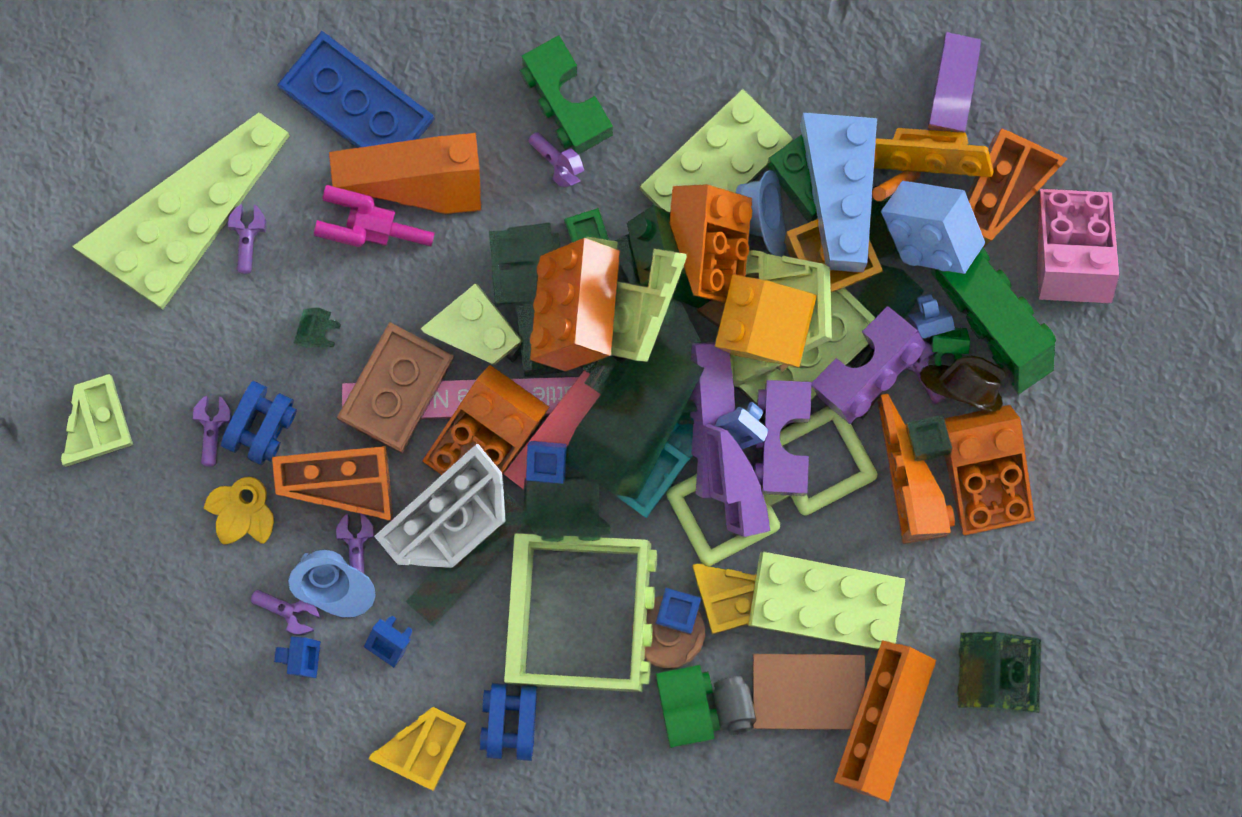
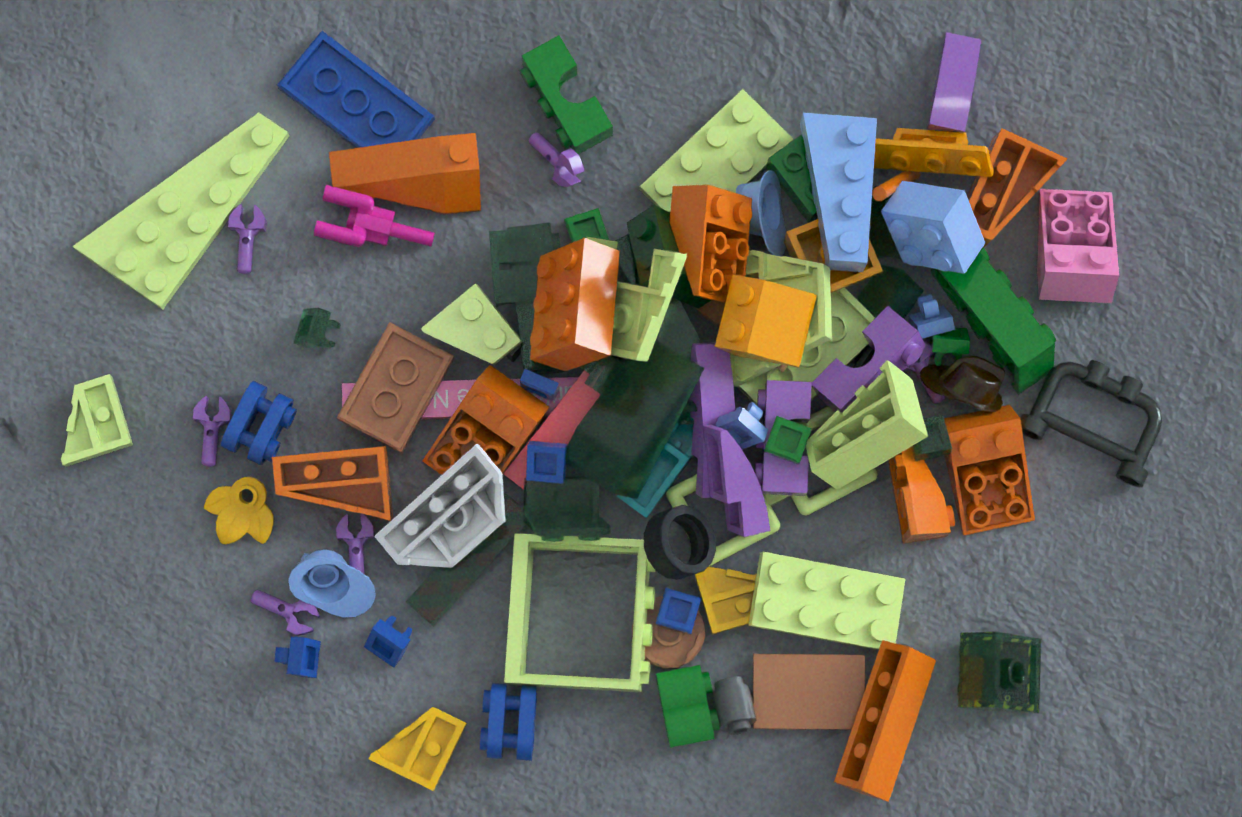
(539, 385): none -> blue tile
(700, 536): none -> black tyre
(787, 440): none -> green tile
(869, 431): none -> yellowish green wedge
(1126, 391): none -> pearl dark grey bar

